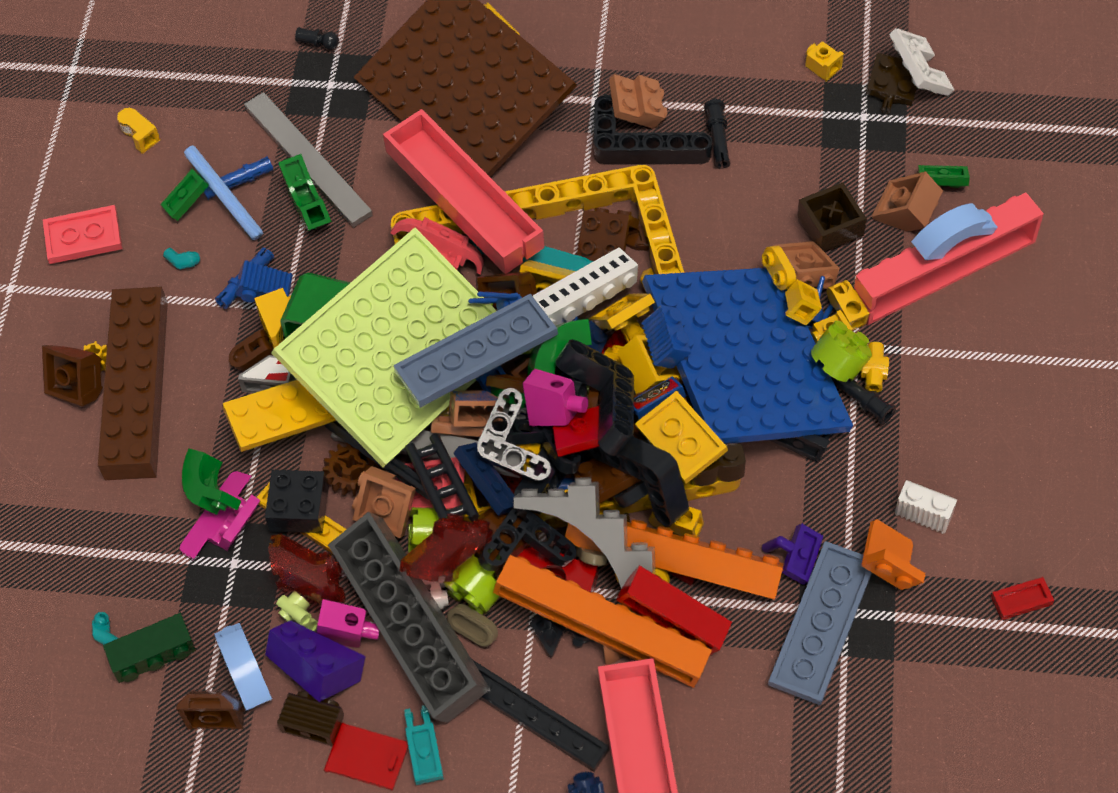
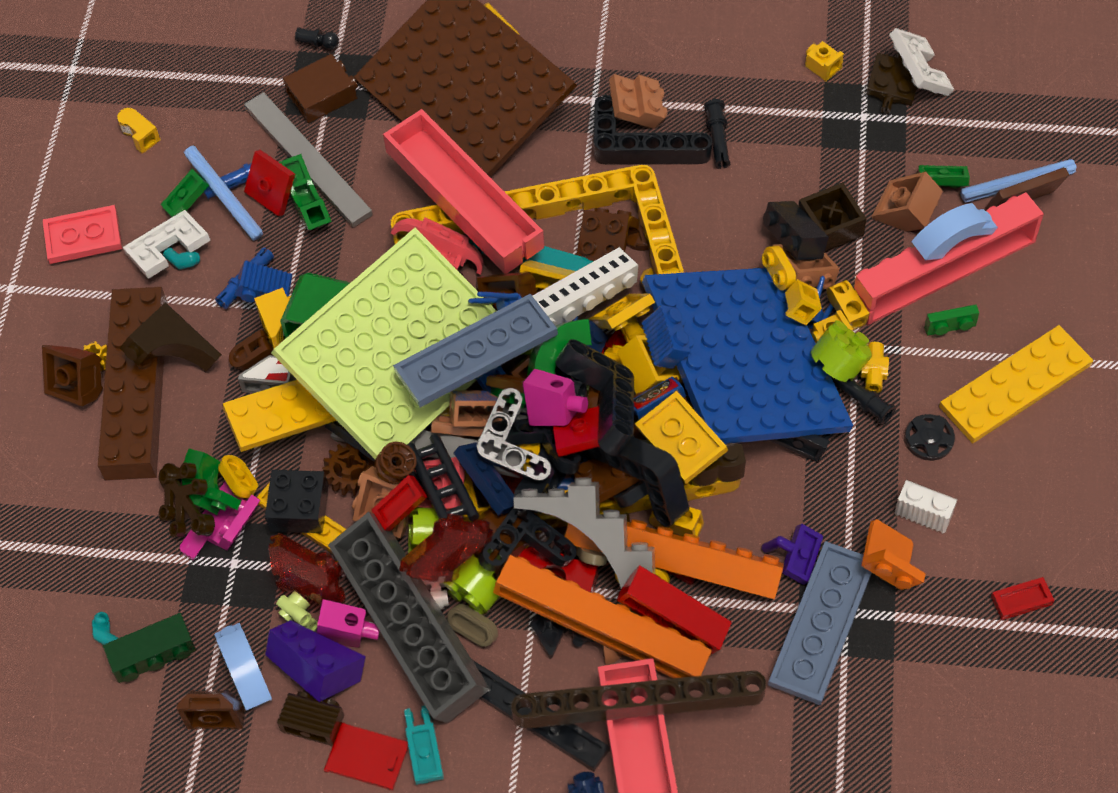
(147, 248): none -> white plate
(169, 335): none -> dark brown arch
(170, 479): none -> dark brown plant
(238, 476): none -> yellow plate
(269, 182): none -> red plate
(320, 88): none -> reddish brown brick
(399, 503): none -> red tile
(404, 458): none -> reddish brown wheel
(650, 690): none -> dark brown beam
(795, 230): none -> black brick
(930, 437): none -> black wheel
(950, 320): none -> green plate
(992, 187): none -> light blue axle
(1015, 384): none -> yellow plate
(1033, 187): none -> reddish brown tile

